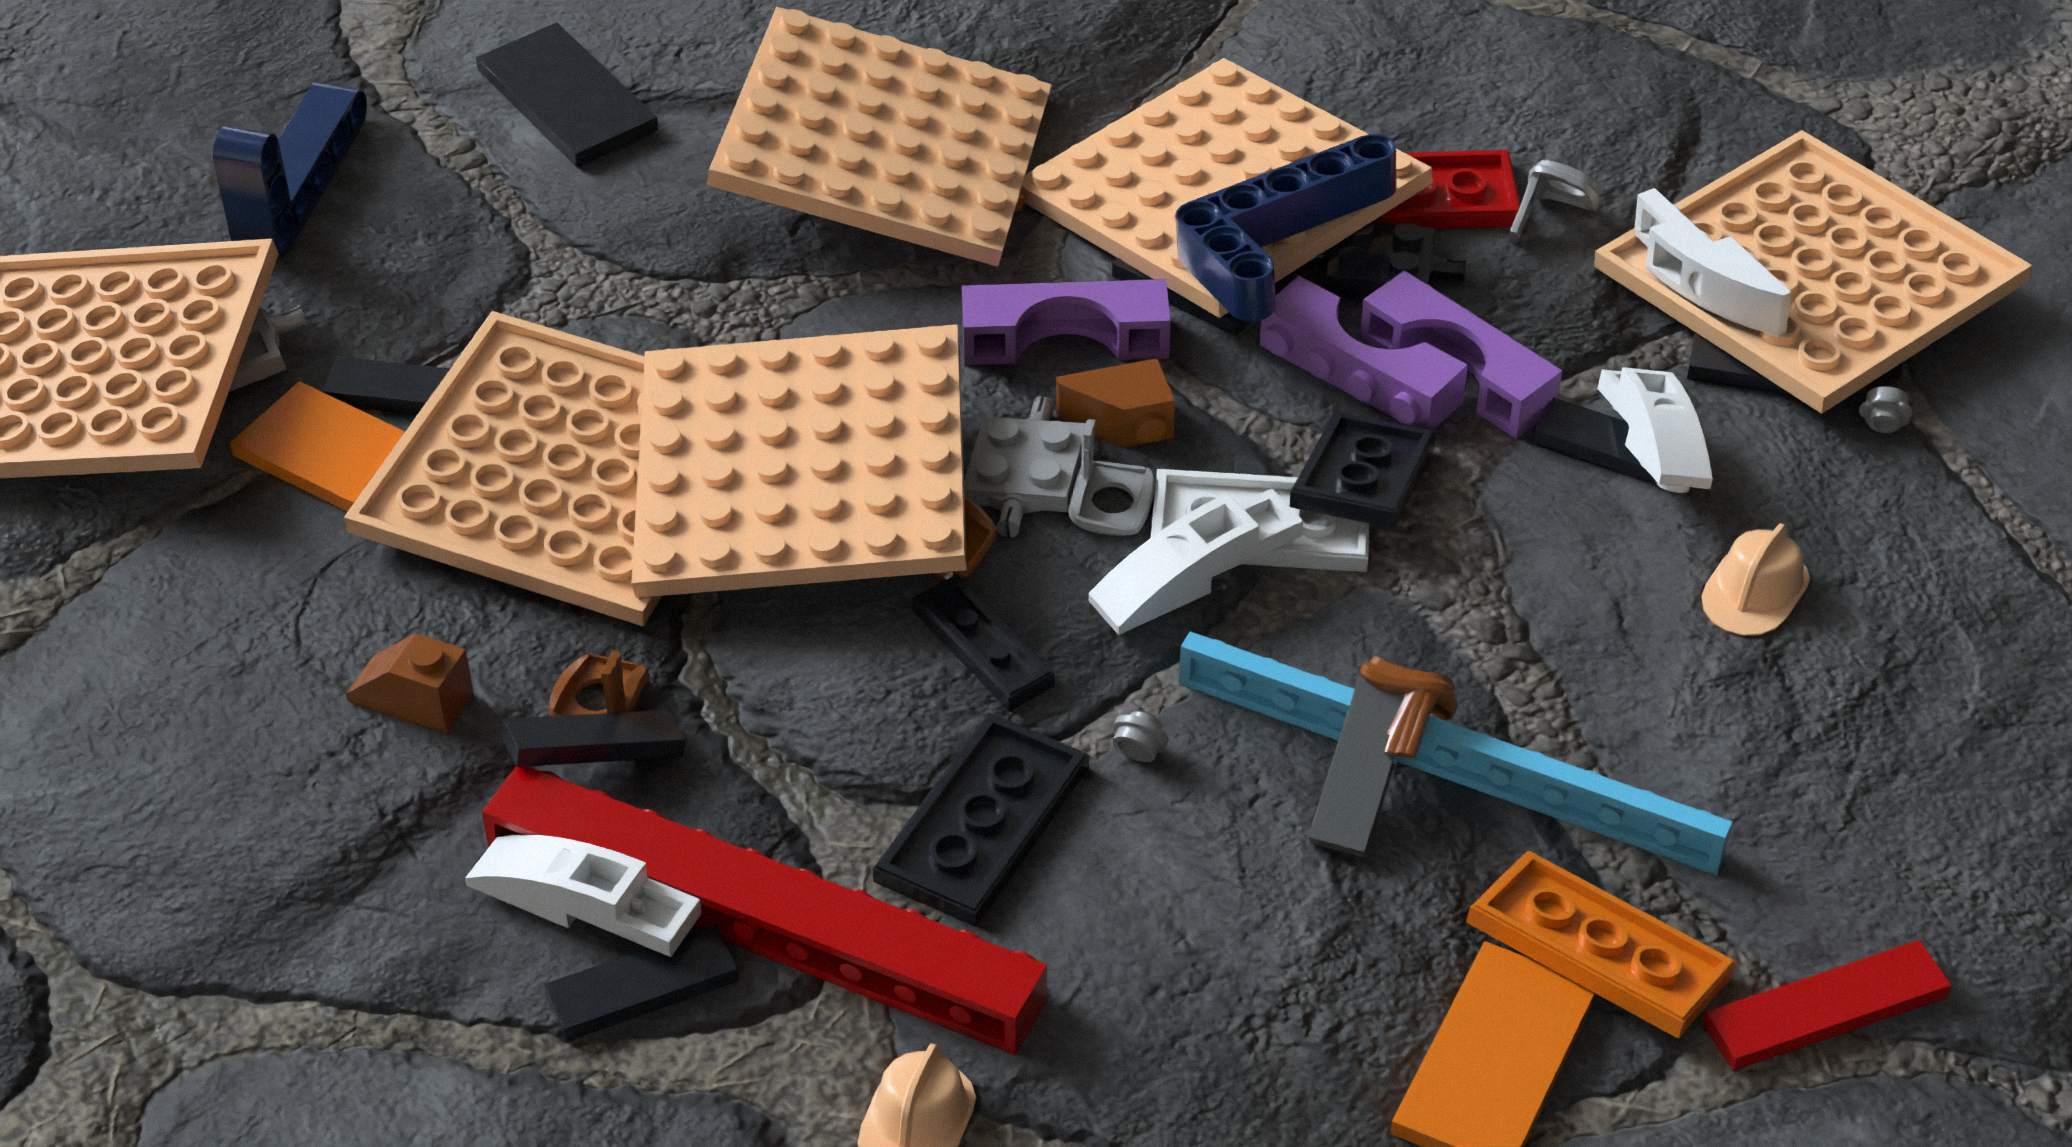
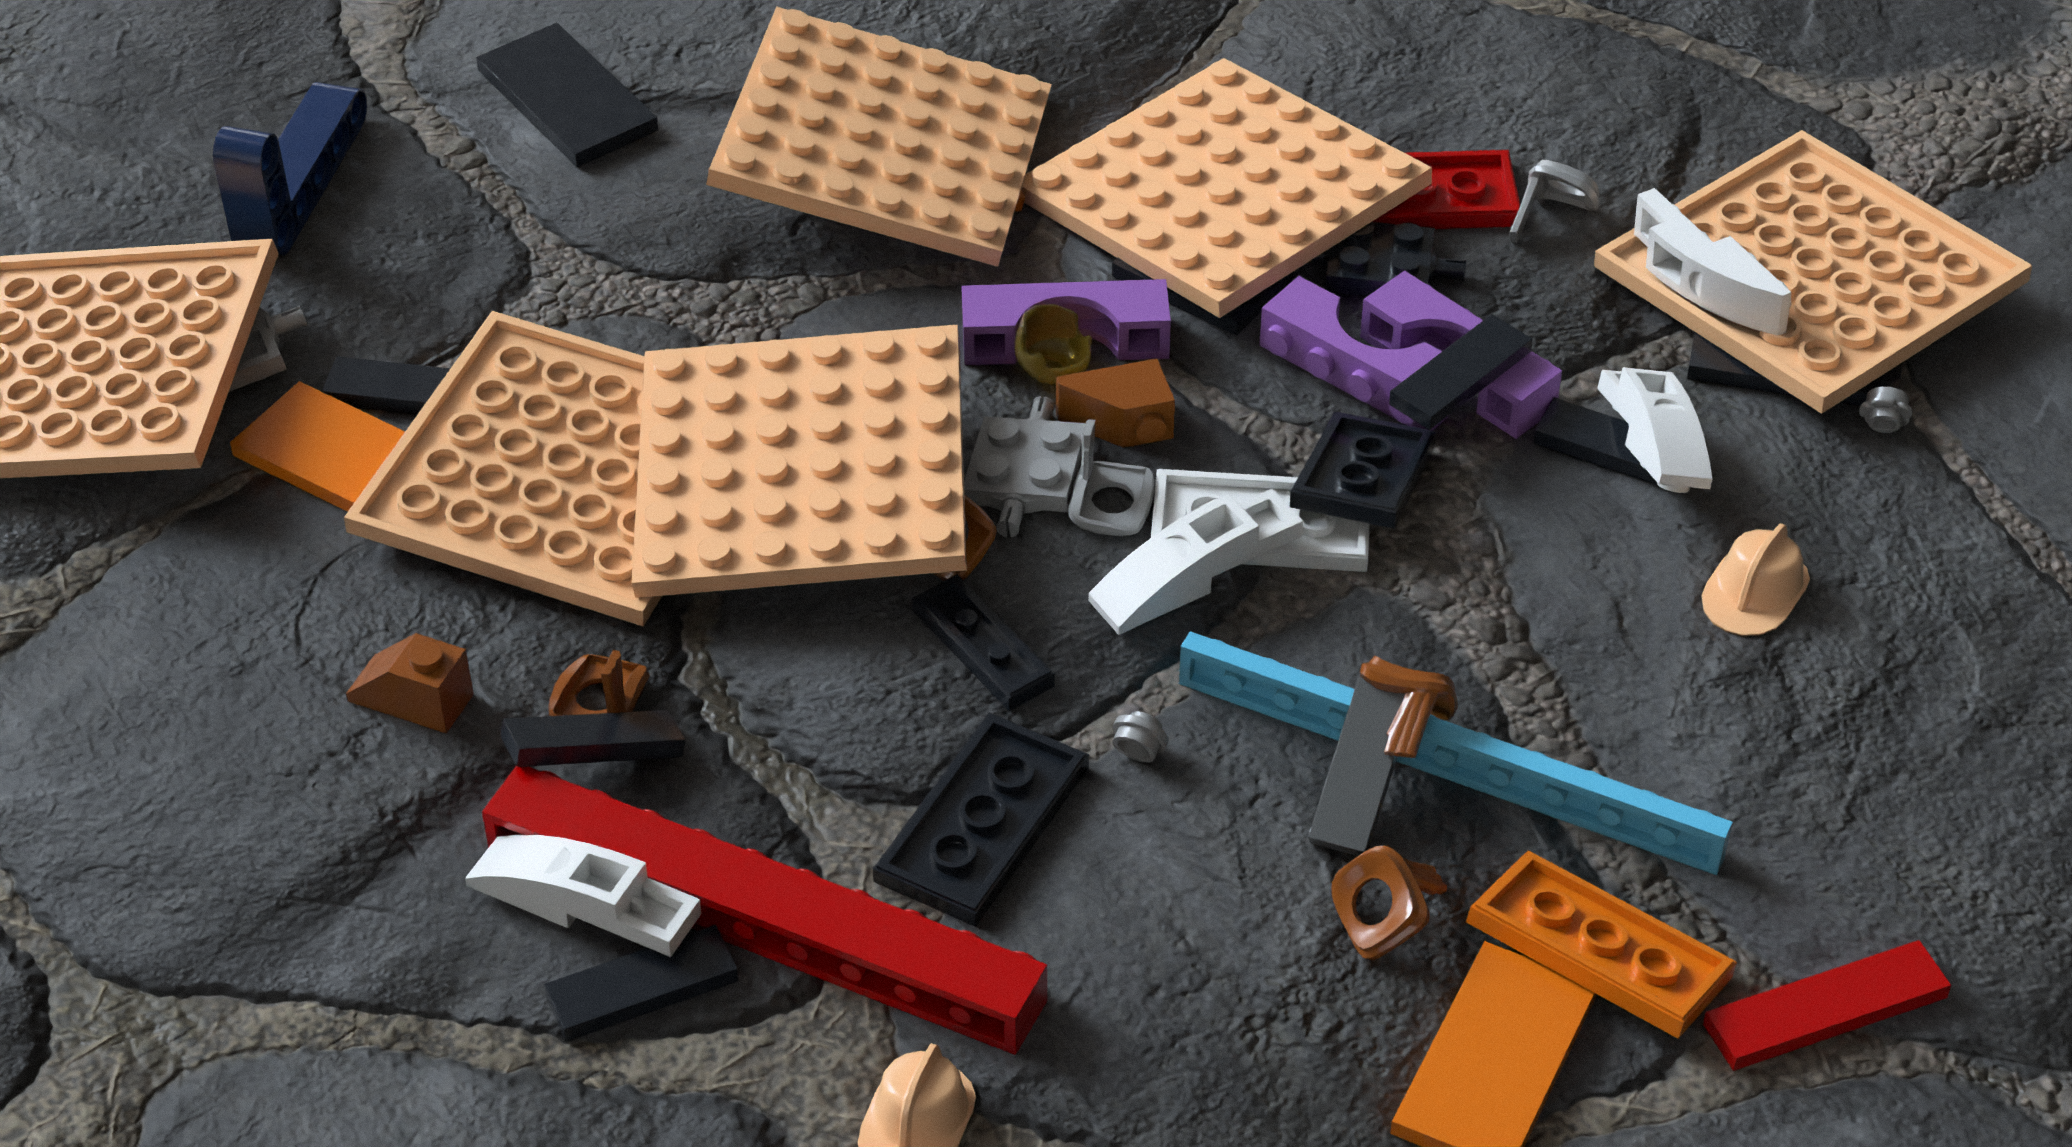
(1051, 343): none -> clear yellow hair
(1225, 231): dark blue beam -> none
(1408, 910): none -> dark orange piece
(1460, 371): none -> black tile

